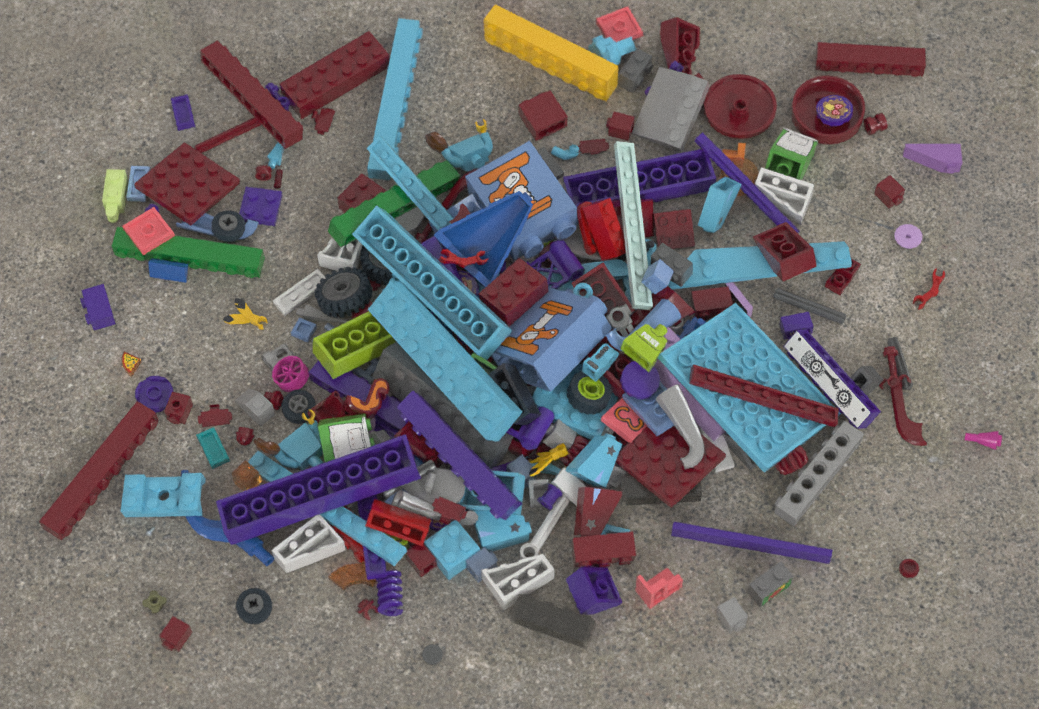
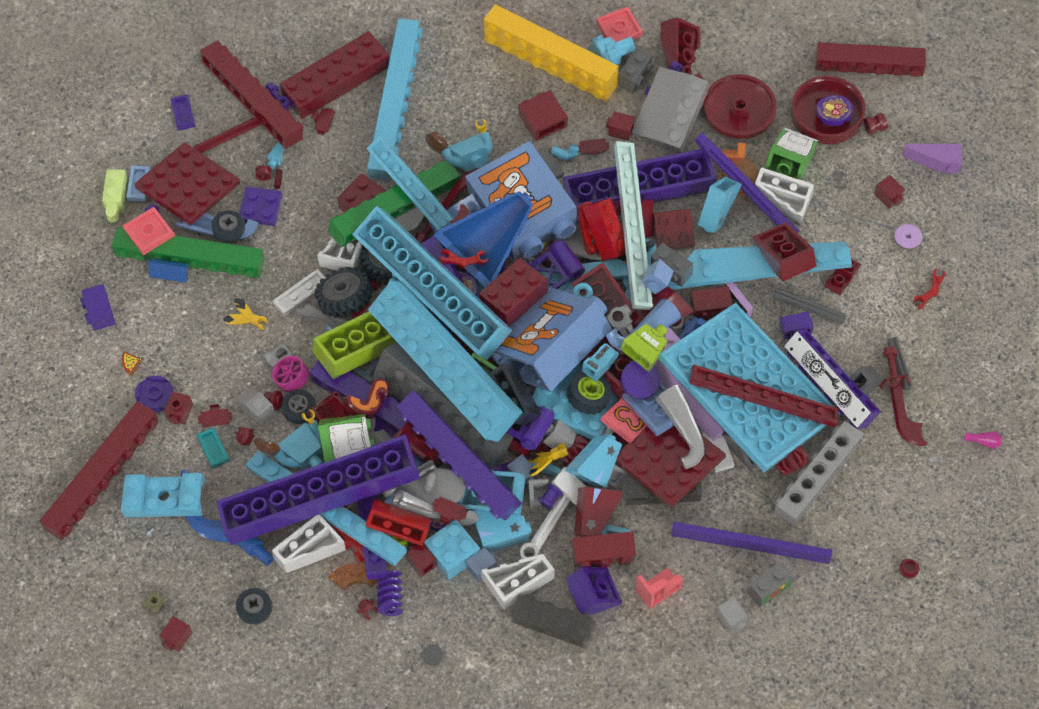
(246, 476): clear orange brick -> none
(303, 330): medium blue tile -> none

